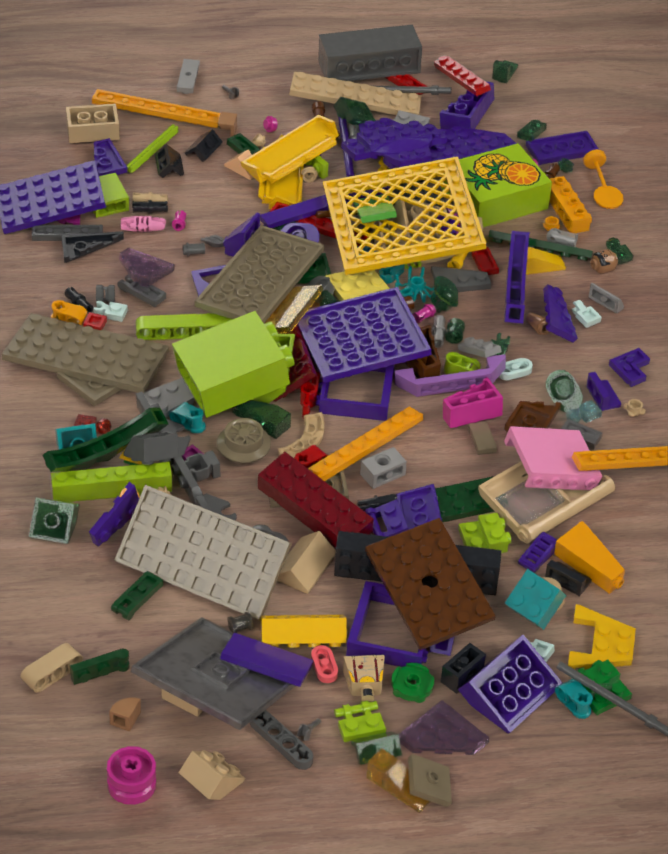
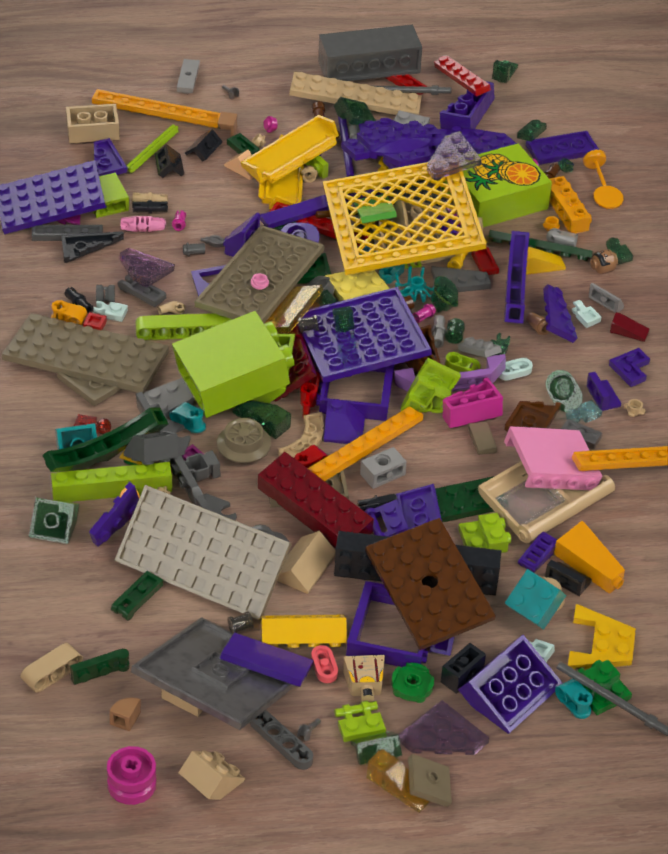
(172, 307): none -> tan arm
(259, 281): none -> bright pink plate
(308, 324): none -> clear smoke bush
(342, 422): none -> dark purple slope
(343, 319): none -> clear green bracket
(431, 387): none -> lime slope
(452, 156): none -> plate
(629, 328): none -> dark red slope

